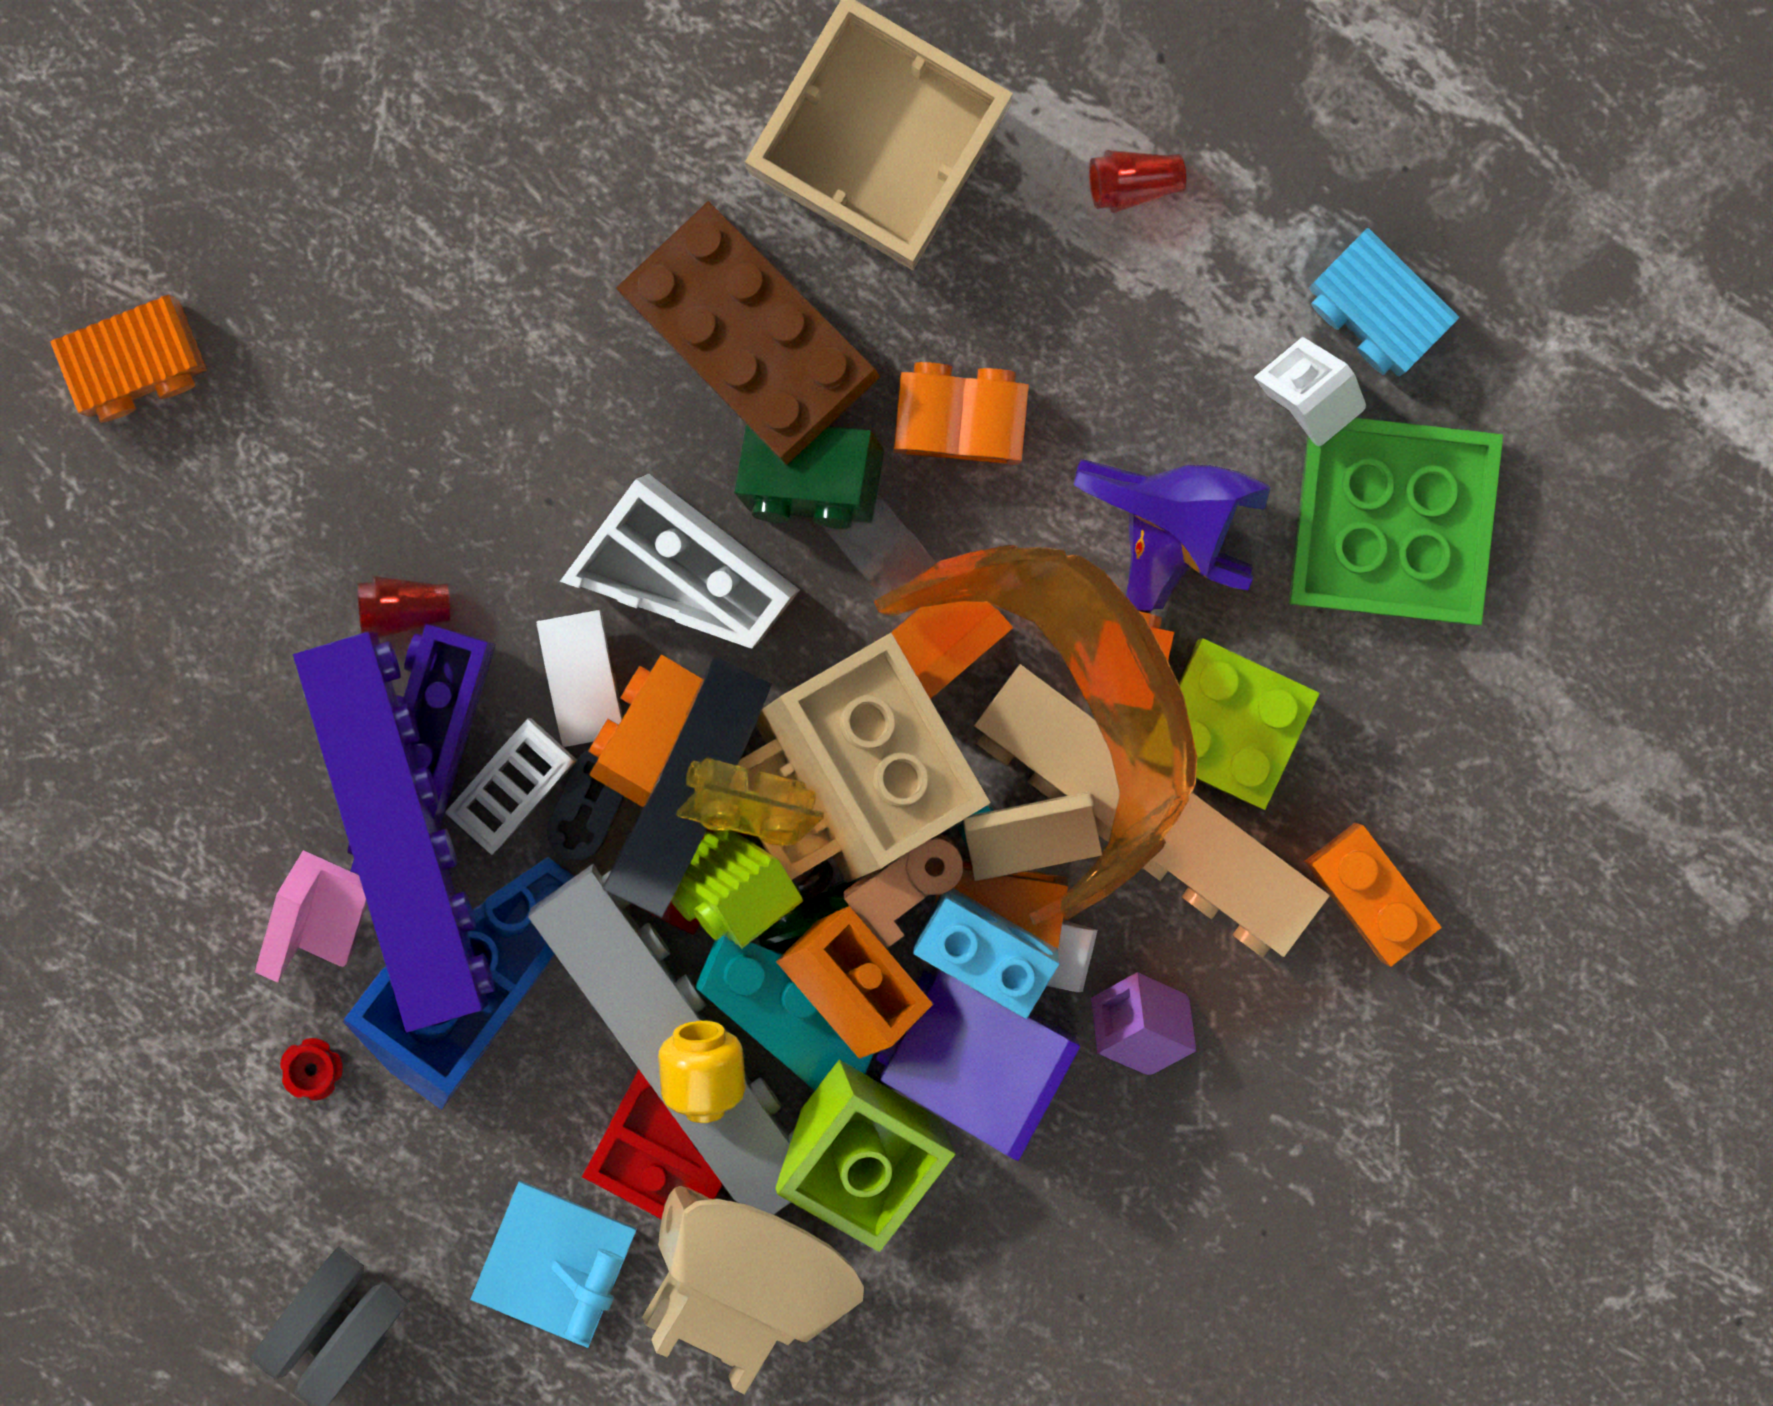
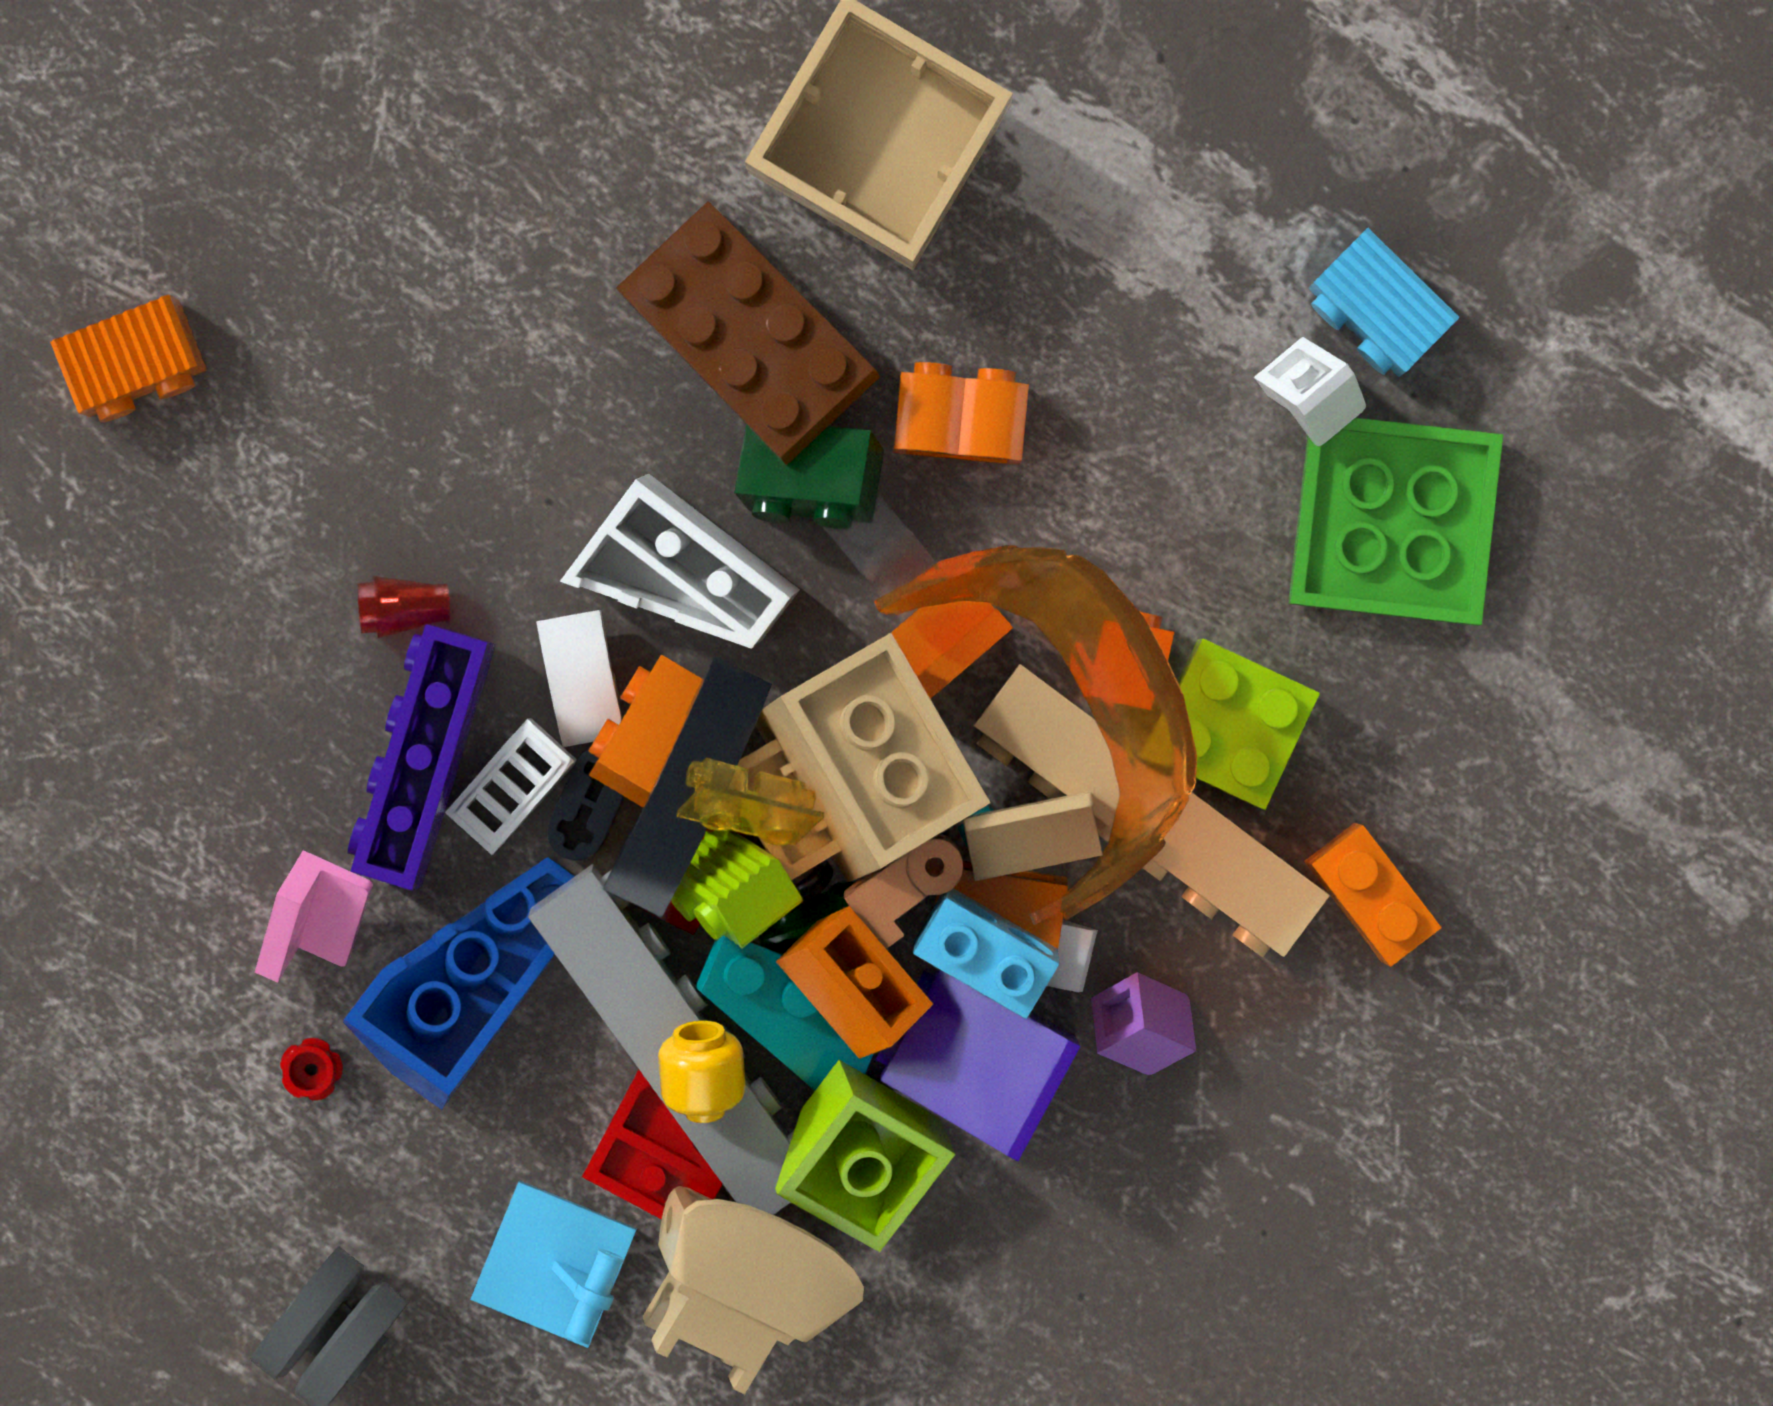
(392, 829): dark purple brick -> none
(1133, 178): clear red cone -> none
(1176, 523): dark purple piece -> none

